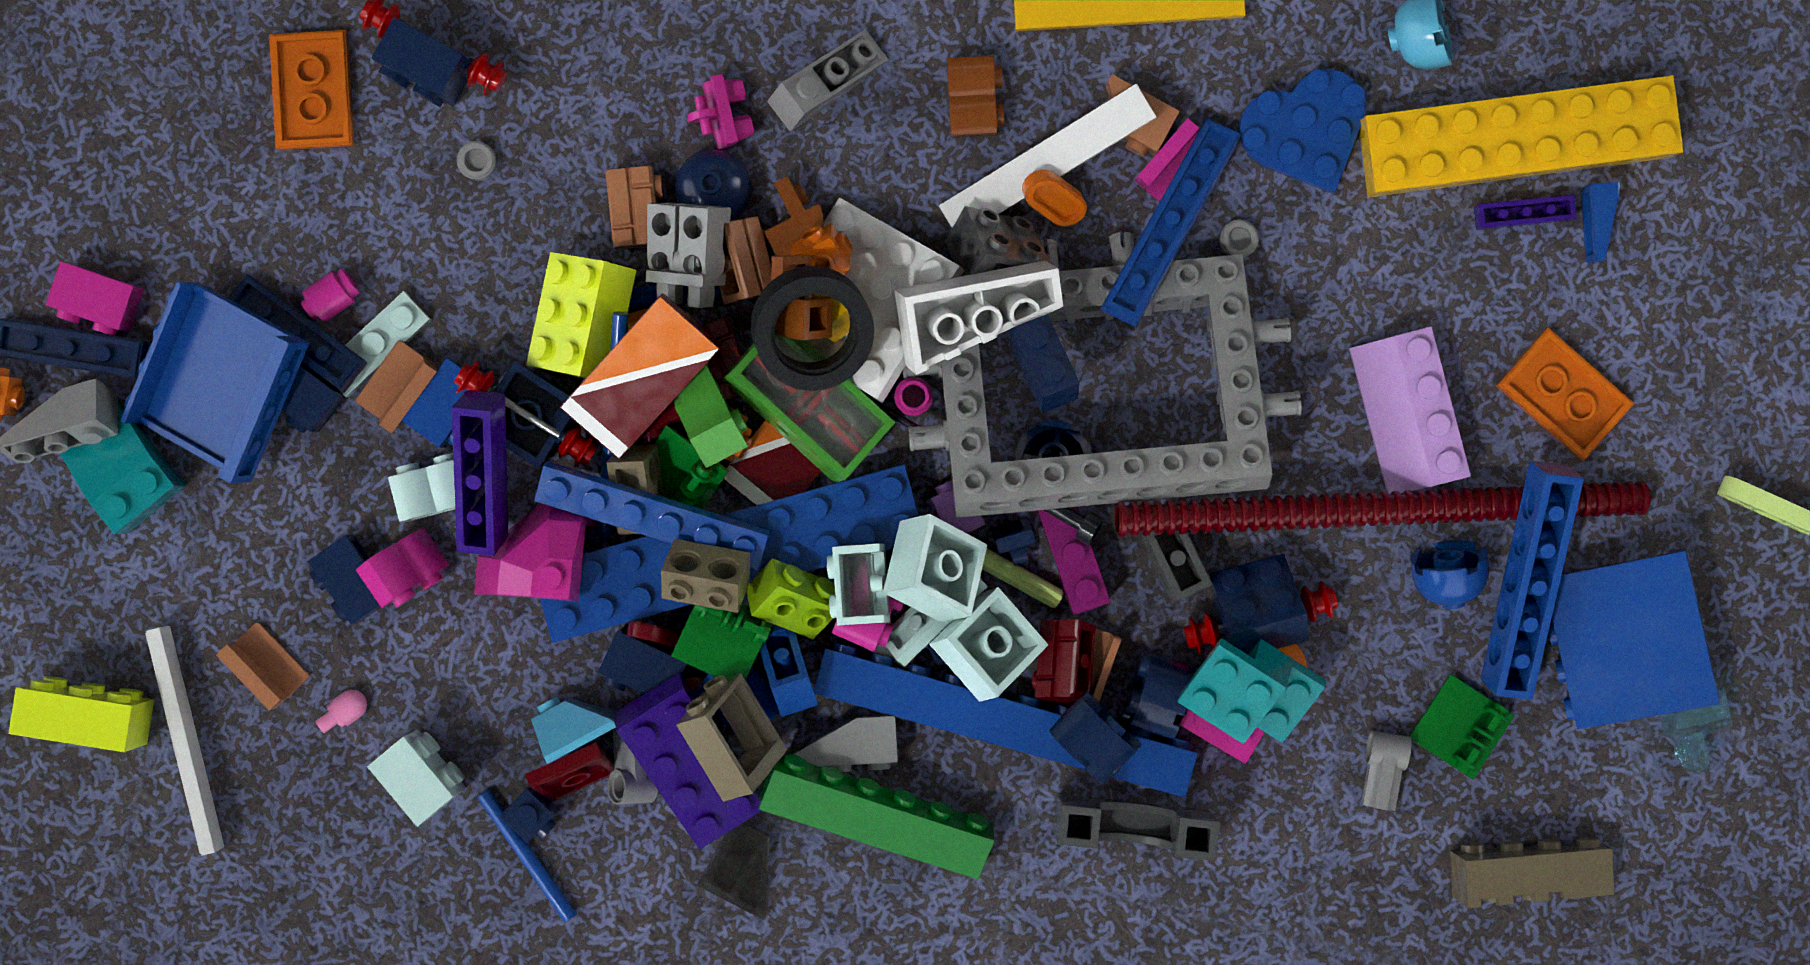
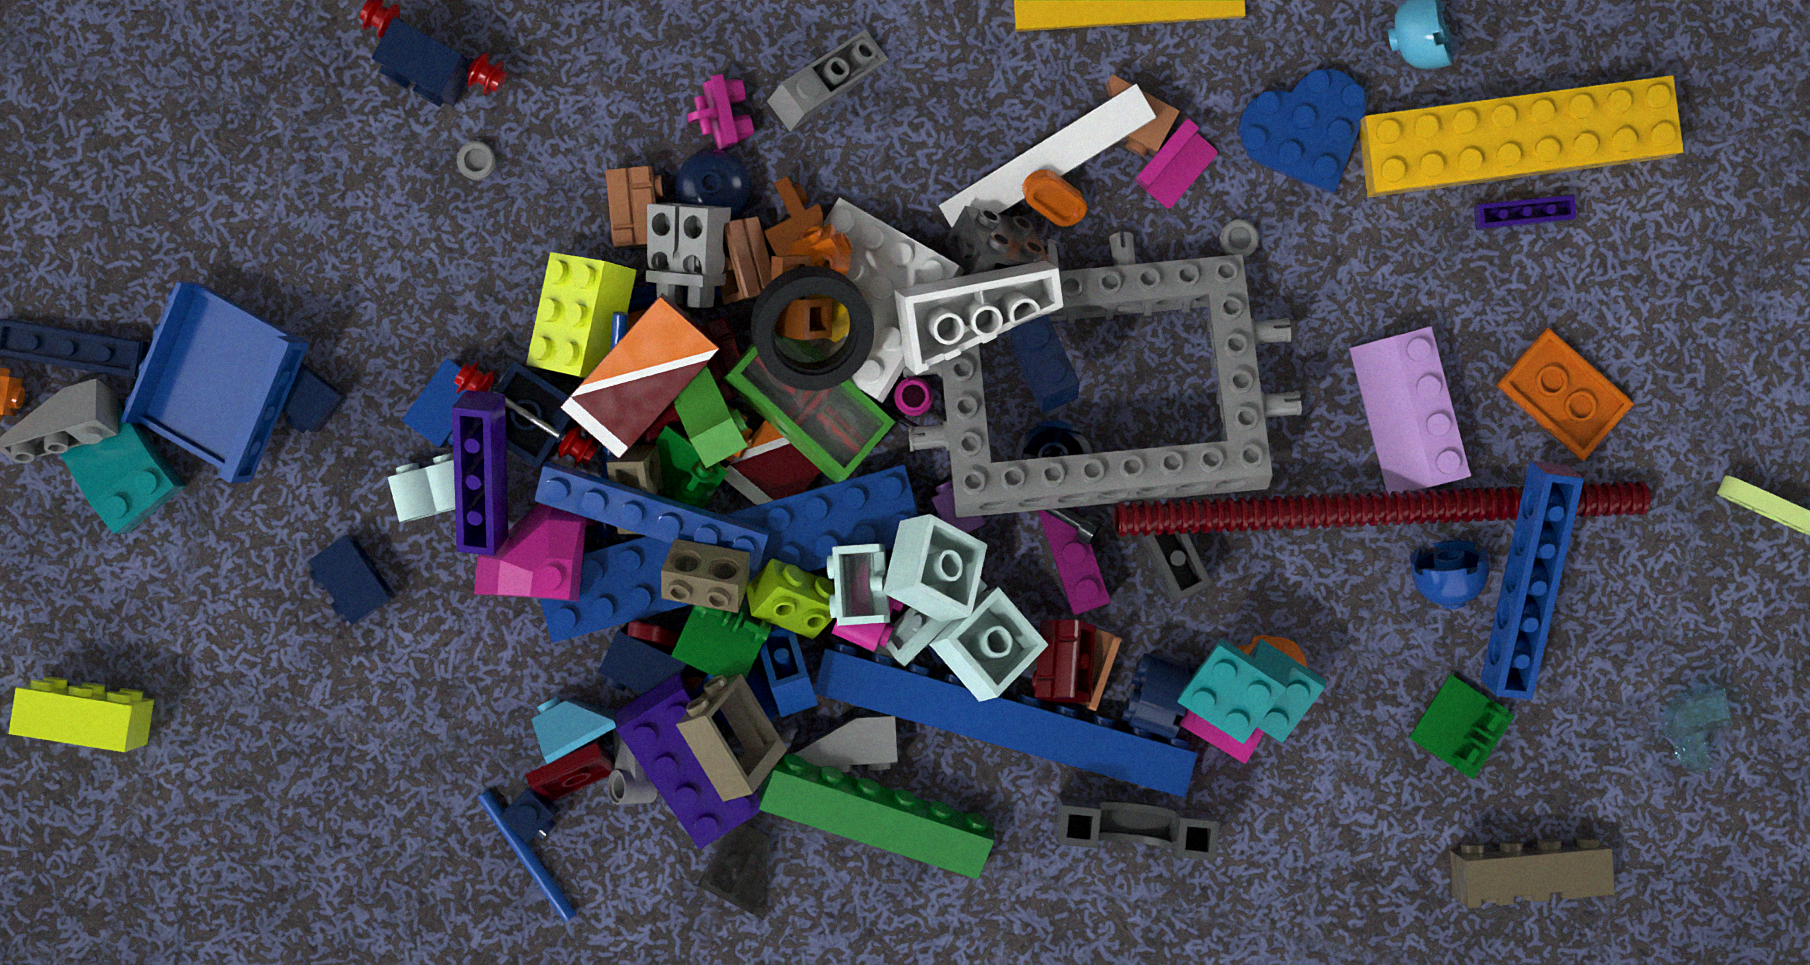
(94, 297): dark pink brick -> none
(184, 740): white tile -> none
(263, 666): nougat panel -> none
(311, 90): orange tile -> none
(324, 354): dark blue tile -> none
(330, 295): dark pink brick -> none
(343, 710): bright pink cylinder -> none
(396, 322): light aqua plate -> none
(396, 385): nougat panel -> none
(402, 568): dark pink brick -> none
(418, 776): light aqua brick -> none
(973, 96): dark orange brick -> none
(1013, 538): dark blue tile -> none
(1022, 579): yellowish green axle -> none
(1095, 738): dark blue brick -> none
(1171, 222): blue tile -> none
(1257, 604): dark blue brick -> none
(1386, 759): light grey piece -> none
(1598, 214): blue slope -> none
(1632, 641): blue panel -> none

